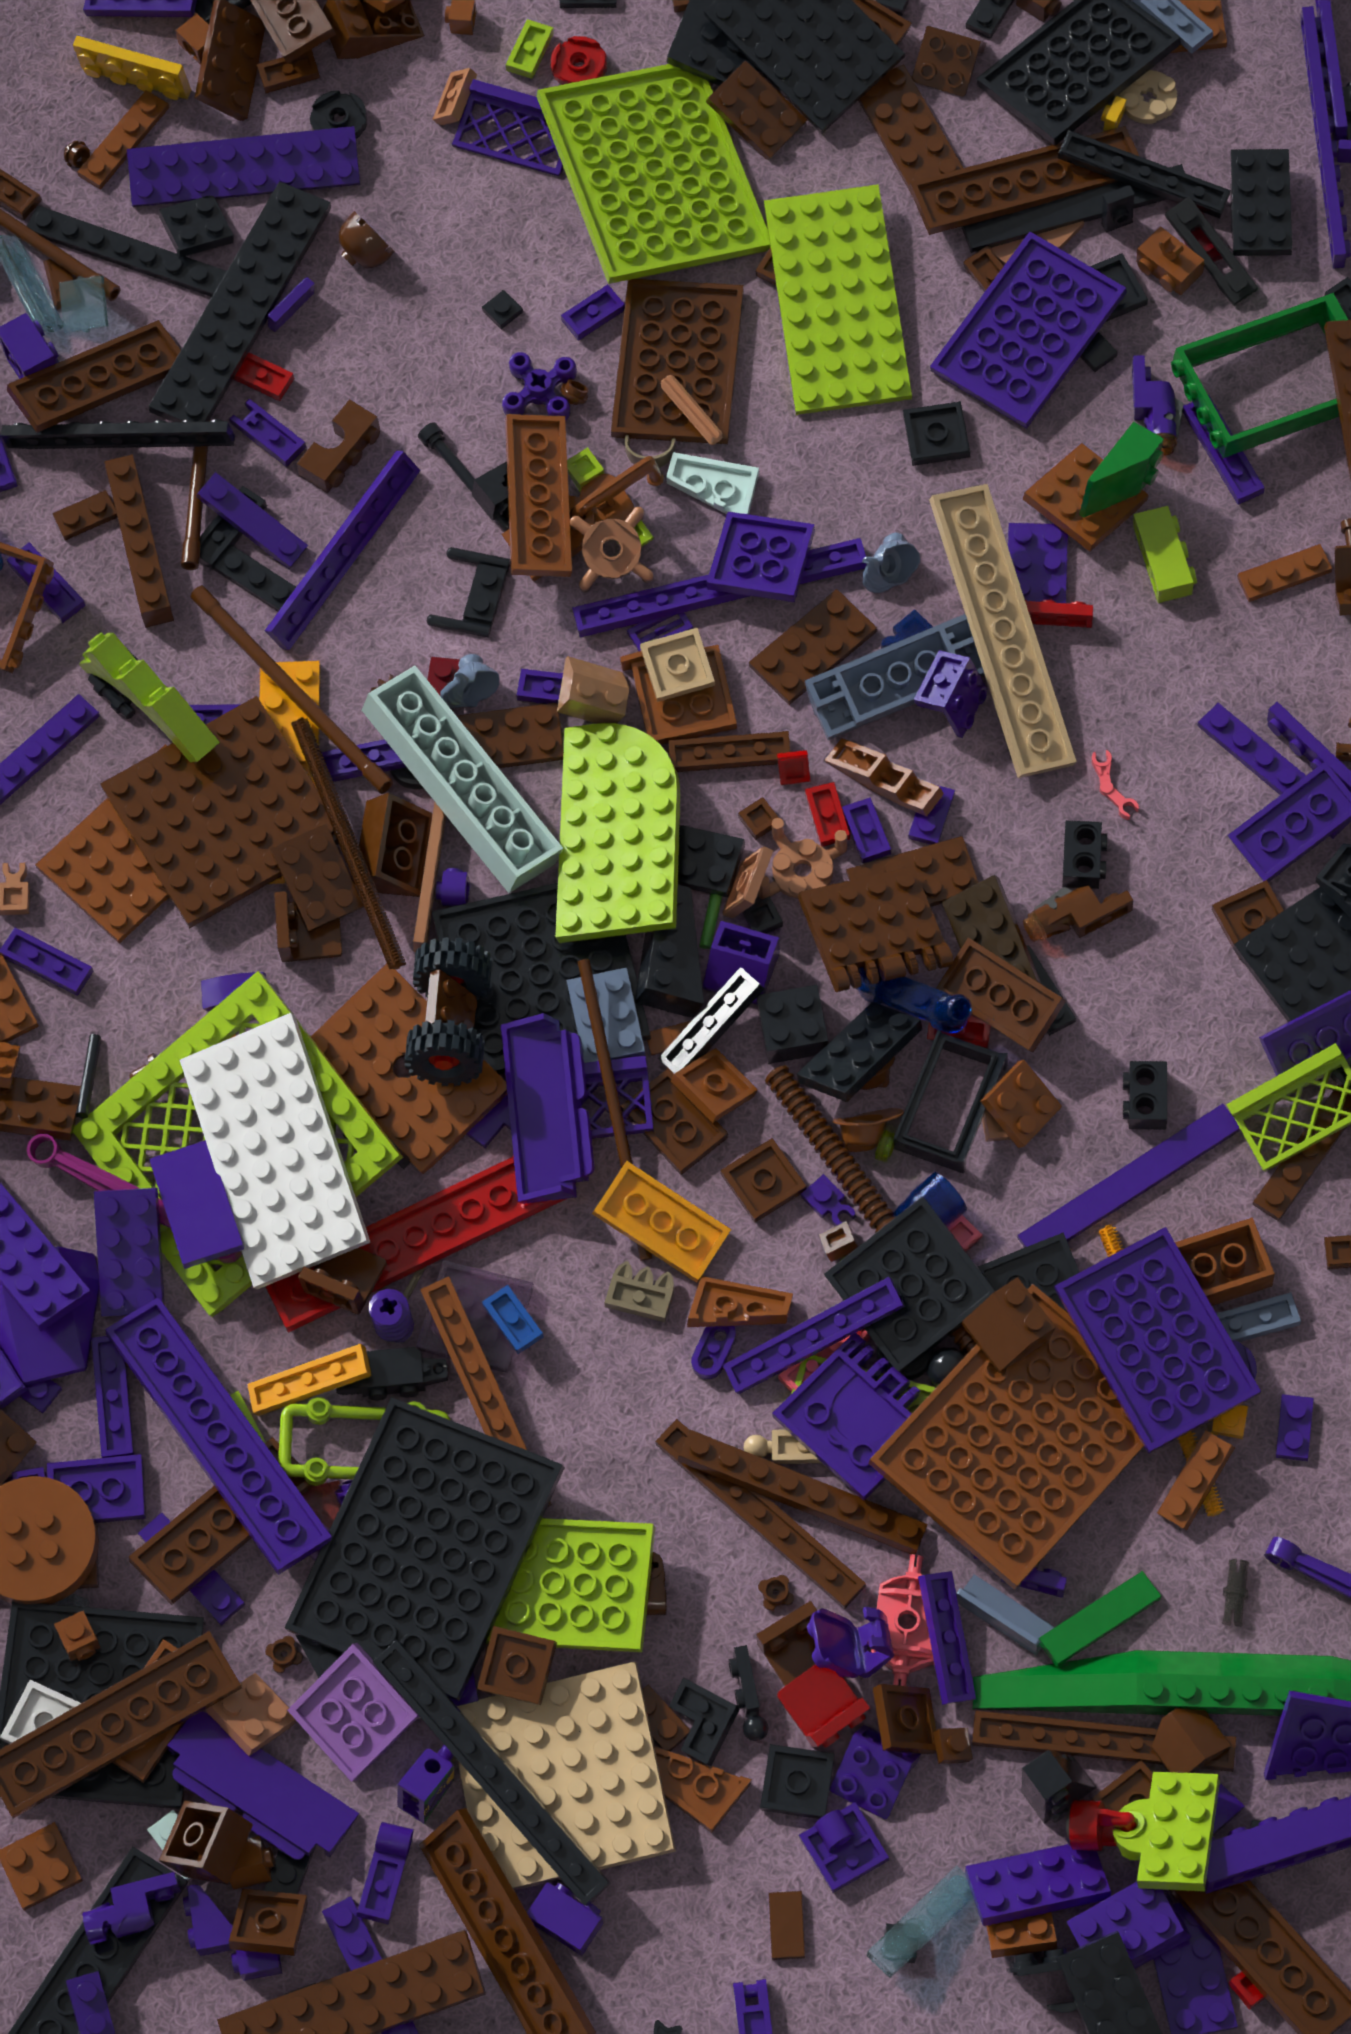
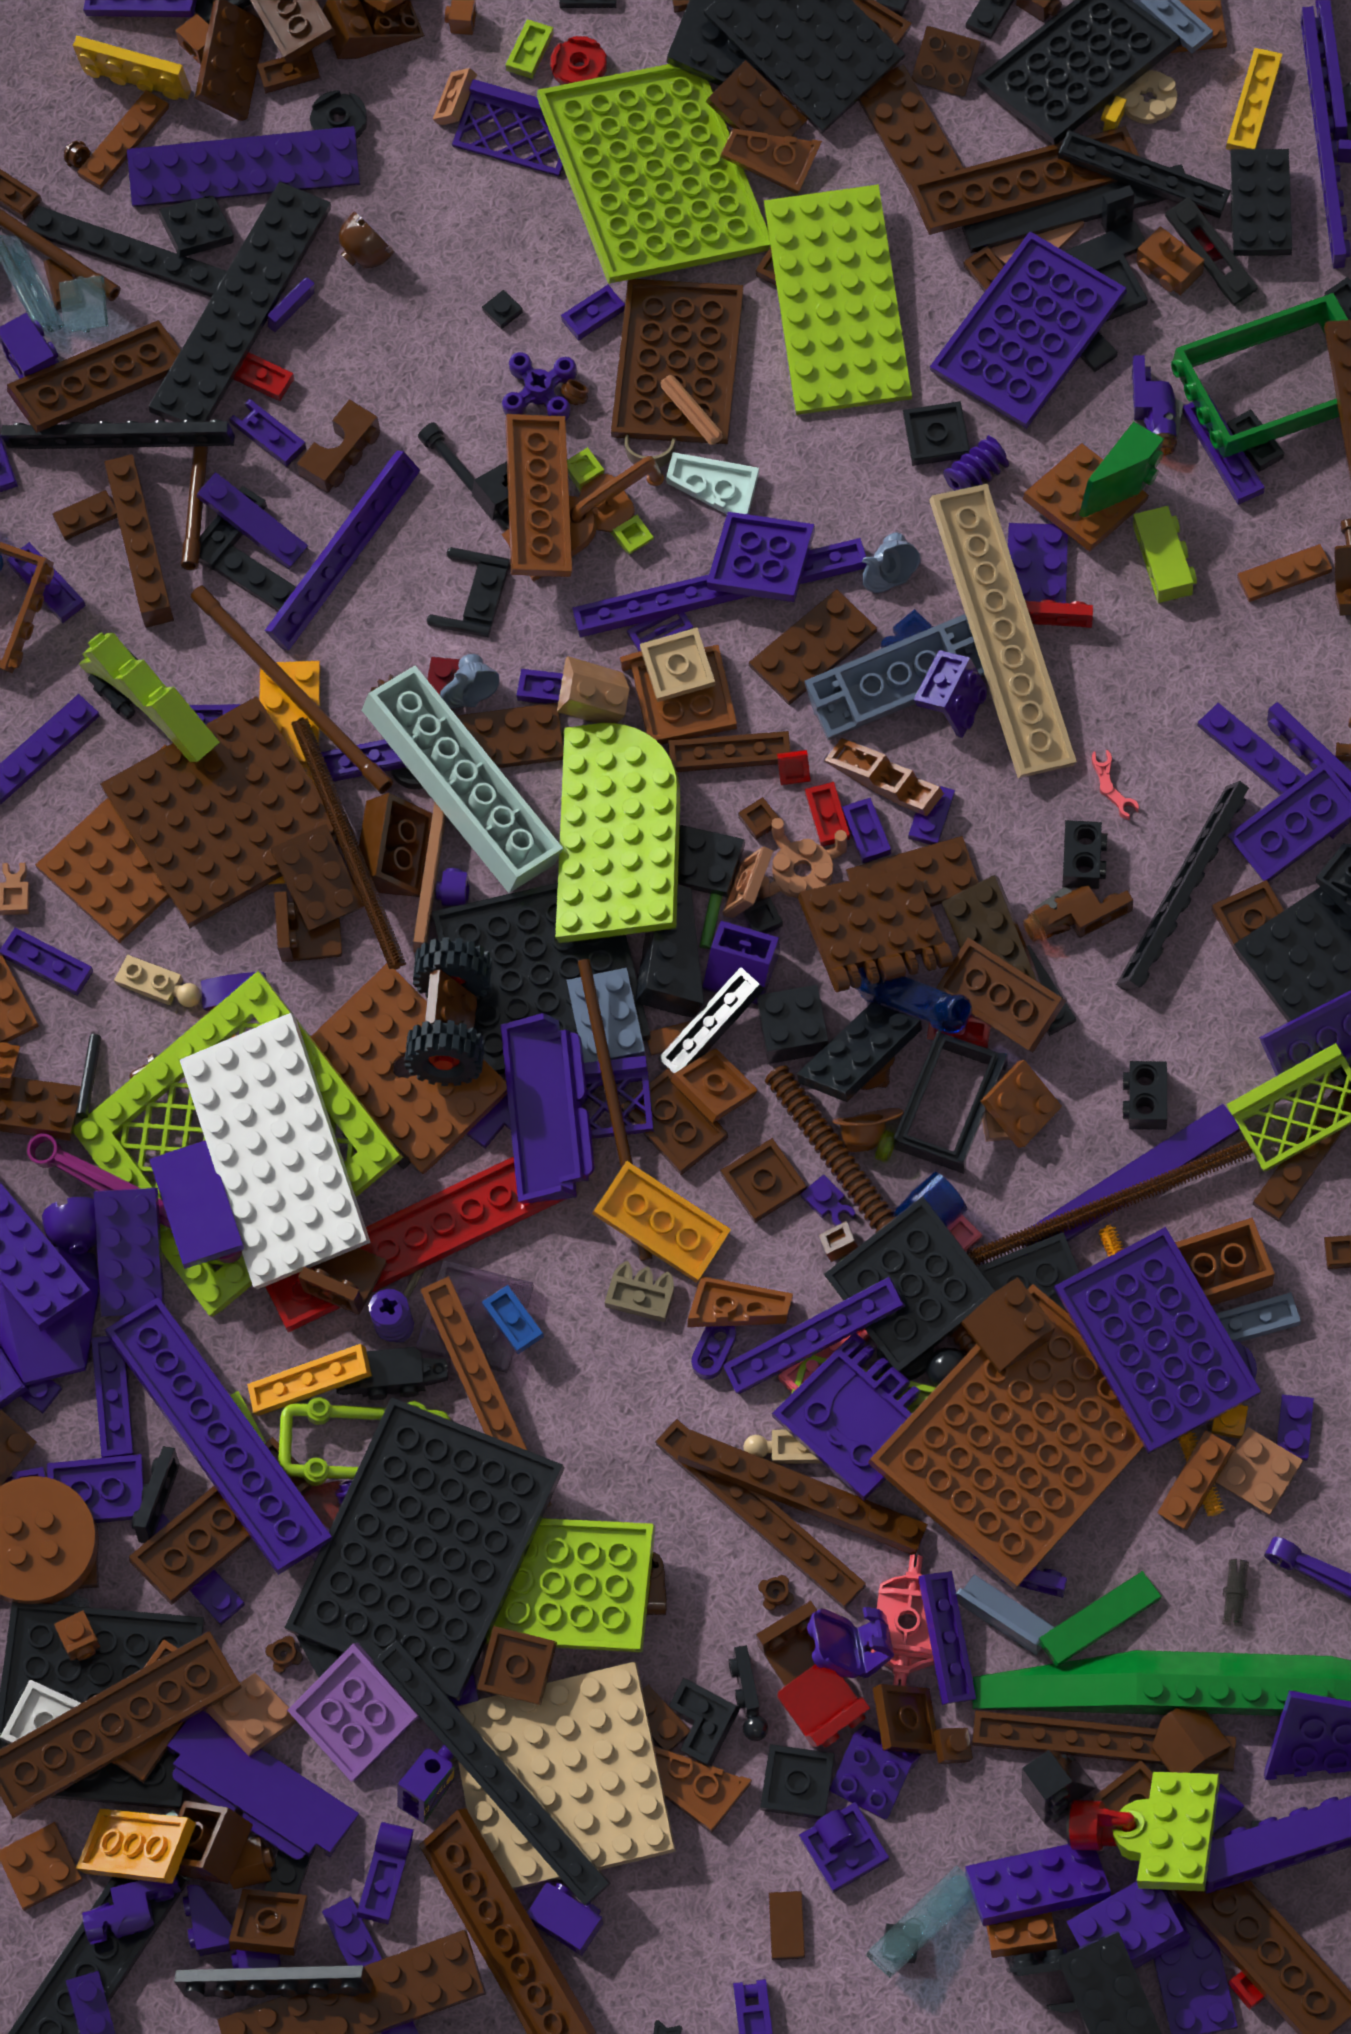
(71, 1225): none -> dark purple cylinder
(136, 1845): none -> light orange plate
(156, 982): none -> tan plate
(156, 1494): none -> black plate
(273, 1981): none -> black plate
(603, 565): nougat plate -> none
(772, 157): none -> dark orange wing
(977, 465): none -> dark purple piece
(1110, 1202): none -> reddish brown axle
(1120, 240): none -> black tile
(1187, 878): none -> black plate
(1254, 99): none -> yellow plate
(1259, 1471): none -> nougat plate
(1261, 455): none -> black plate

